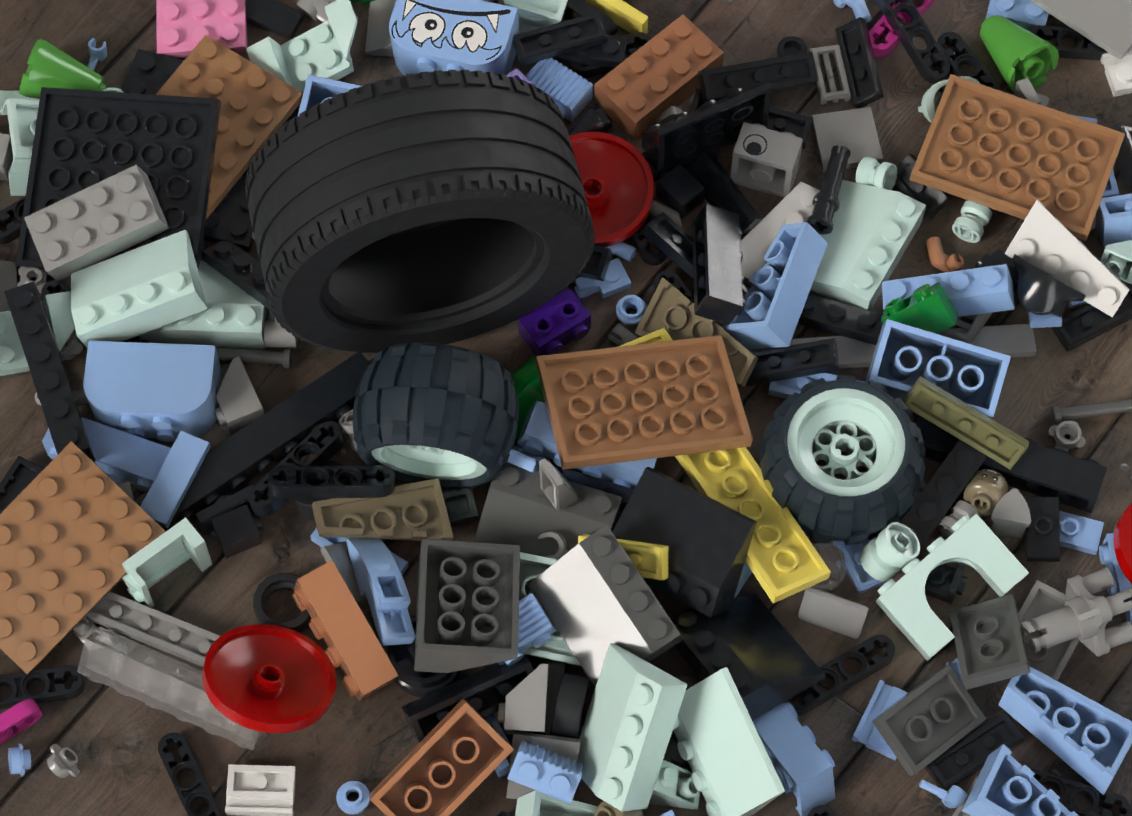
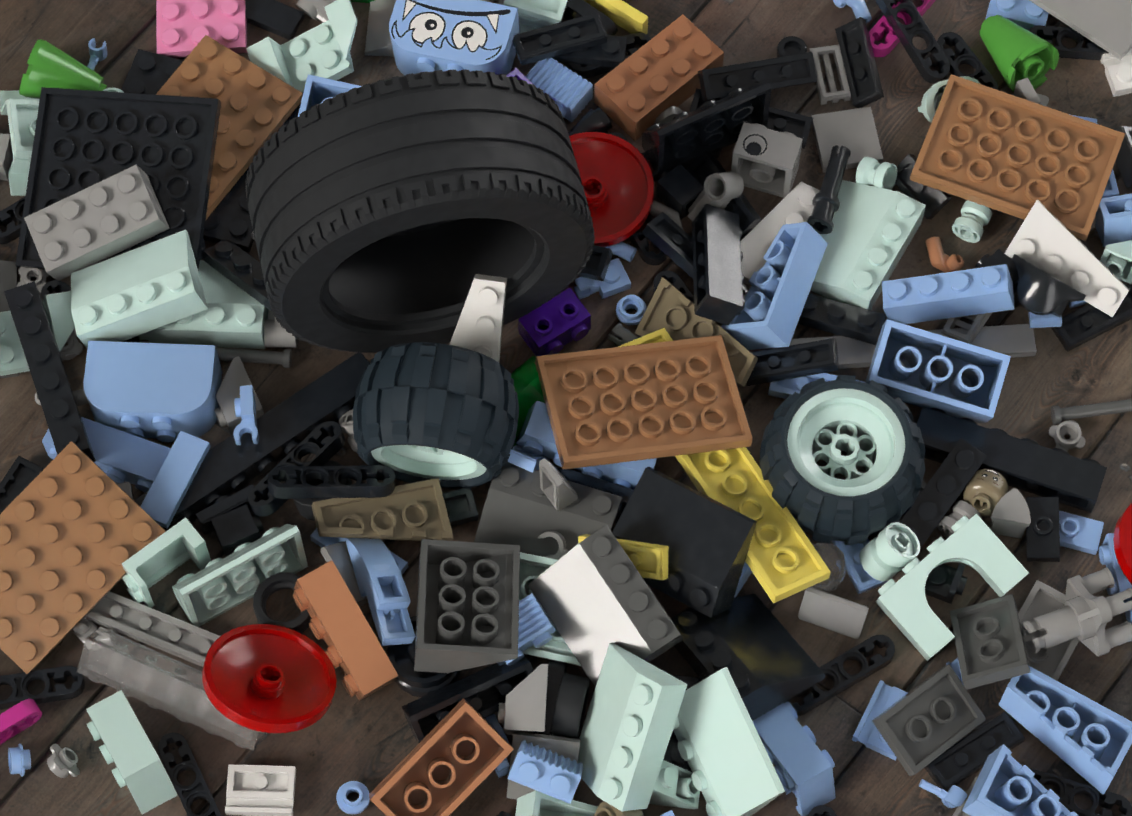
(131, 751): none -> light aqua wedge
(237, 576): none -> light aqua slope
(246, 409): none -> light blue plate
(482, 317): none -> white wing
(715, 193): none -> light grey piece
(926, 309): green slope -> none
(965, 422): olive tile -> none

